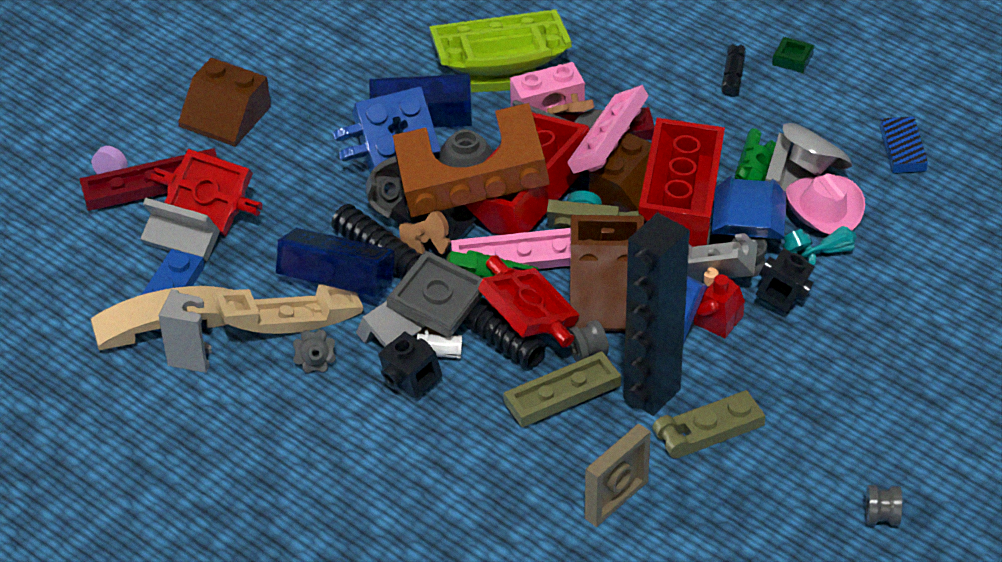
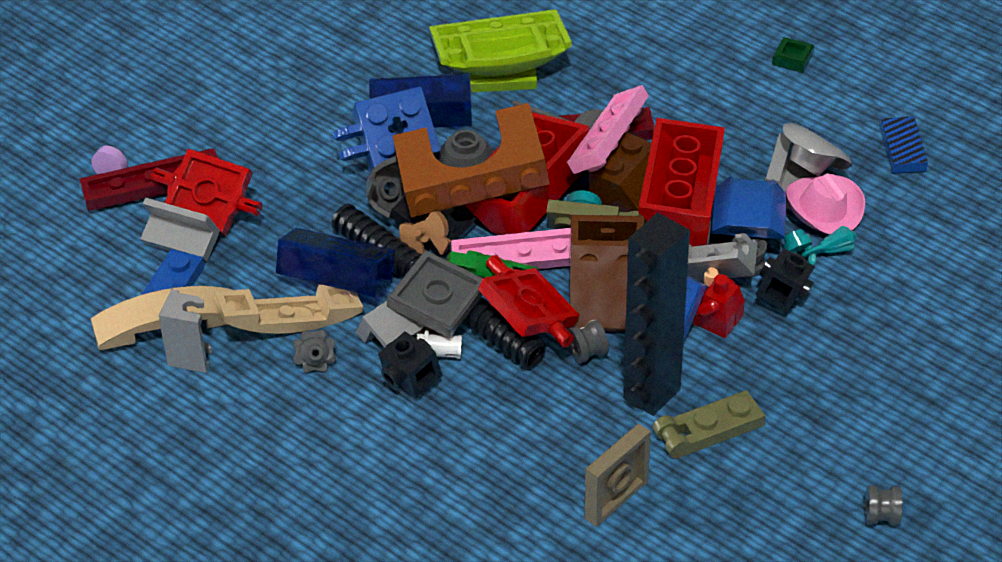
(224, 102): reddish brown slope -> none
(548, 87): bright pink brick -> none
(562, 389): olive plate -> none
(572, 108): medium nougat piece -> none
(733, 69): black axle -> none
(754, 158): green hinge -> none

